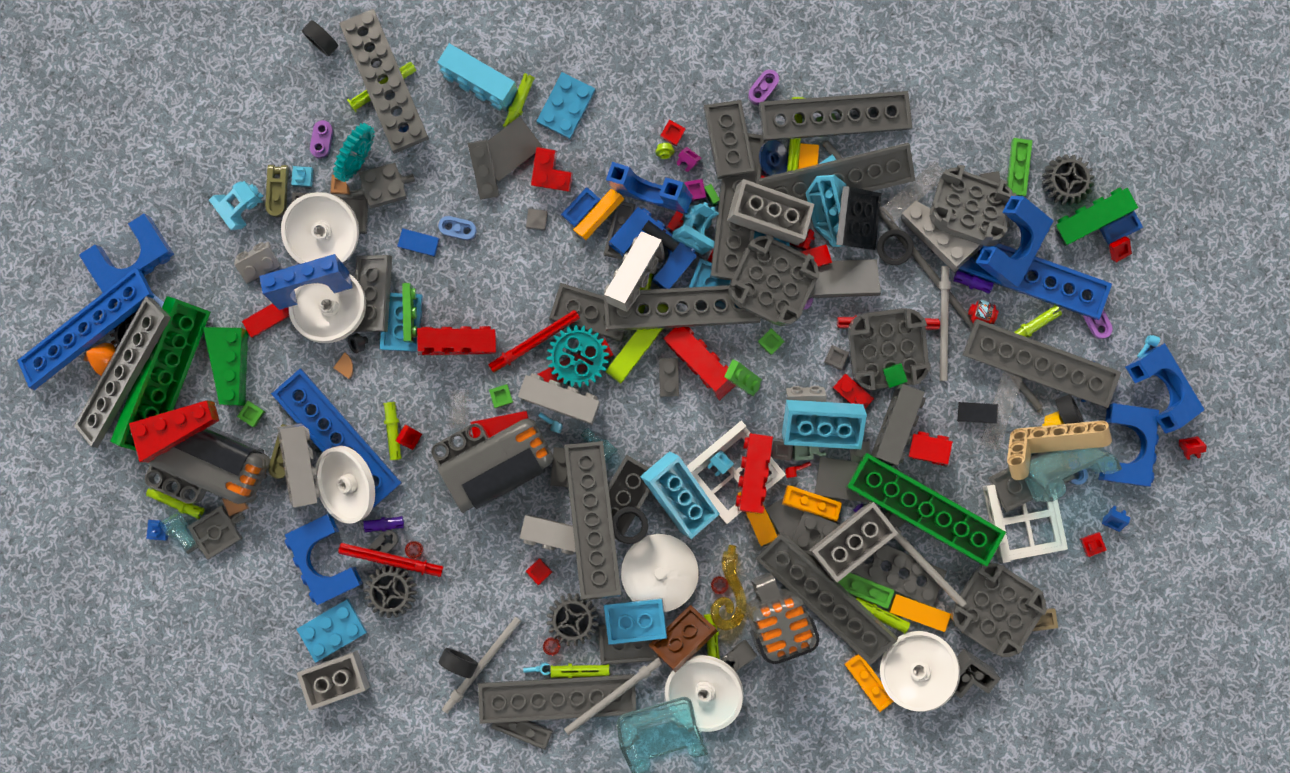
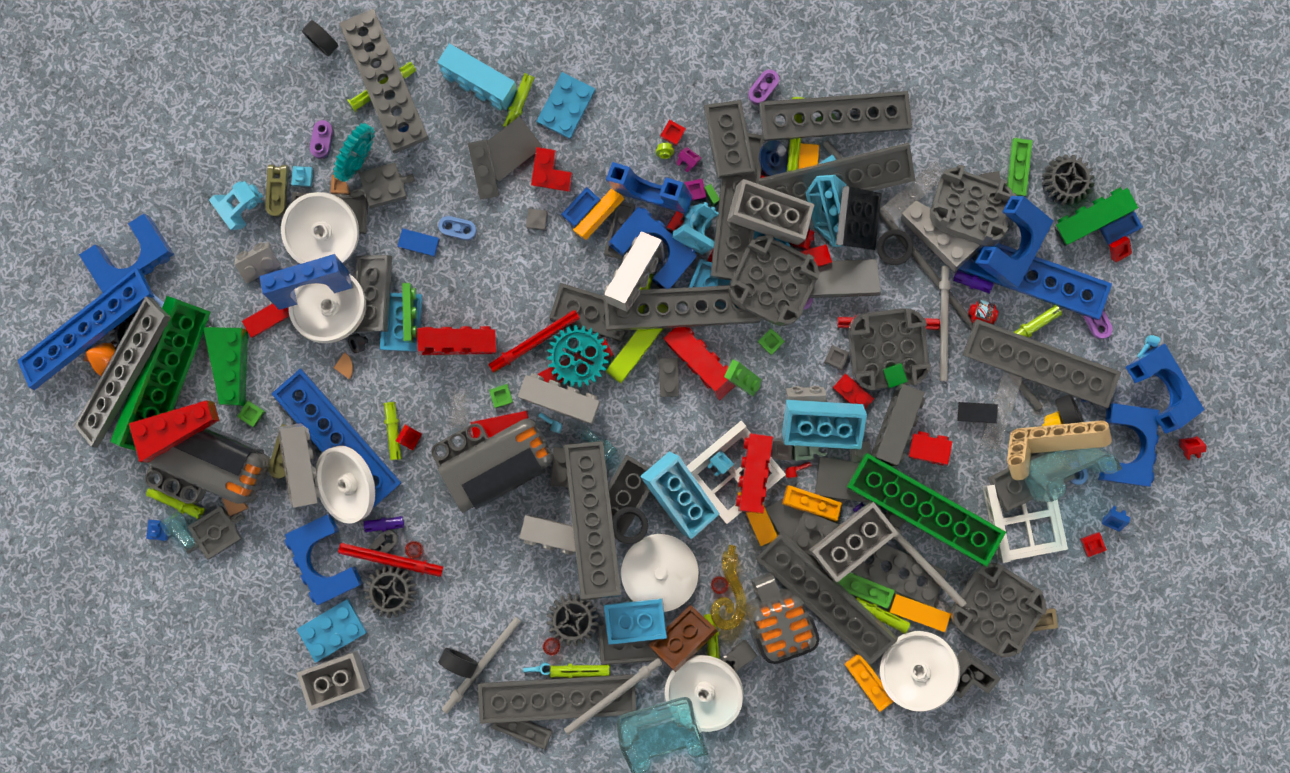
(539, 571): red tile -> none
(655, 231): black pin -> none

